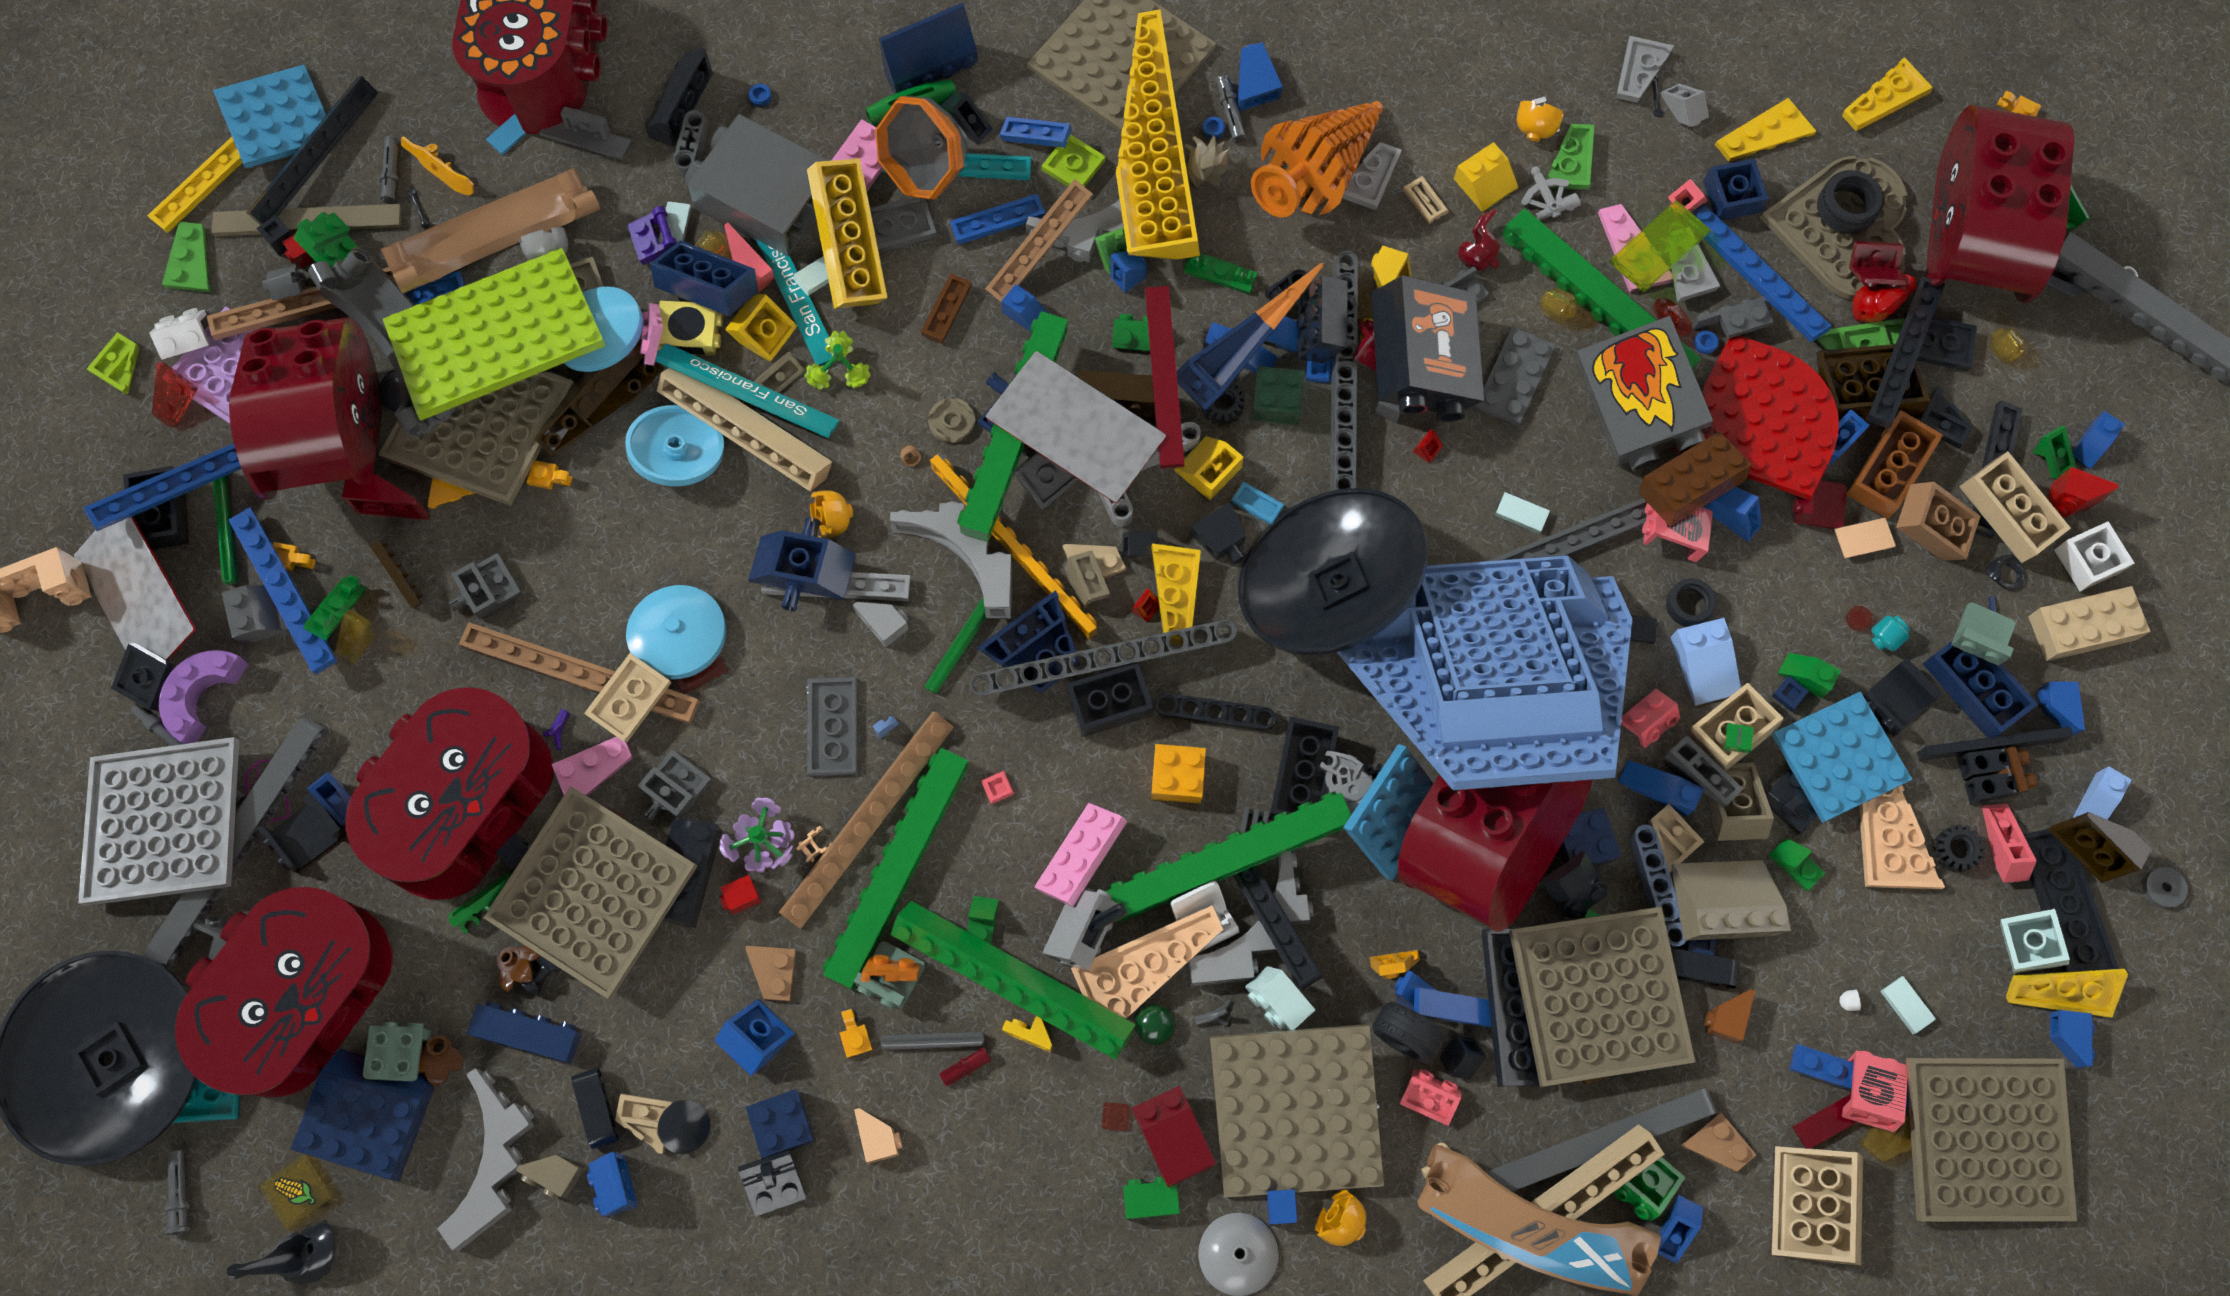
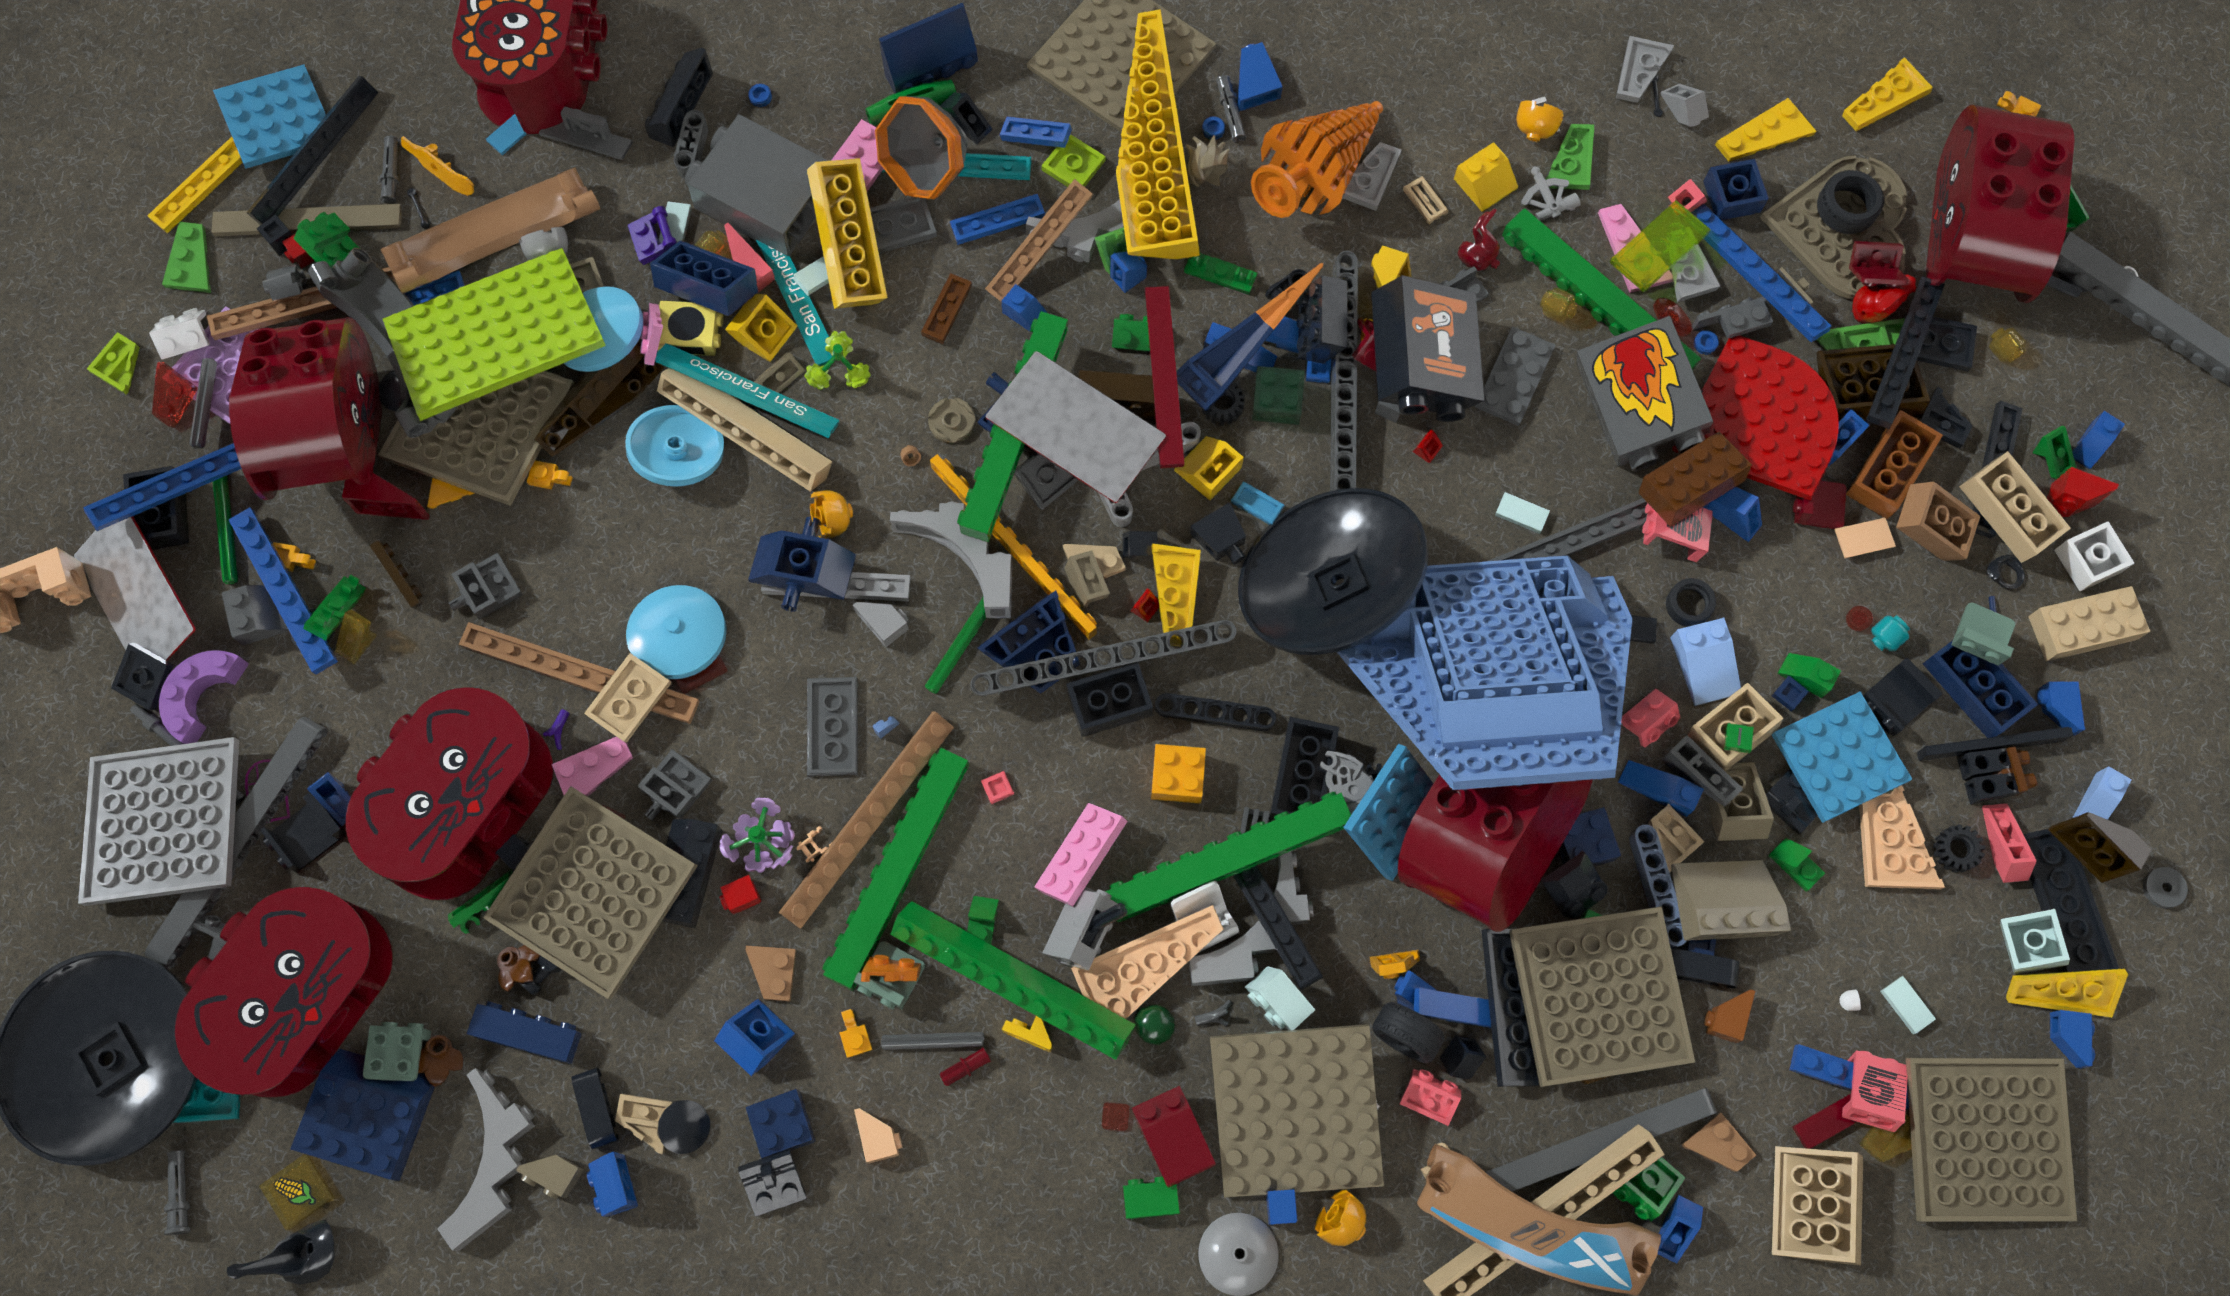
(203, 403): none -> dark grey axle
(1800, 287): none -> dark tan piece

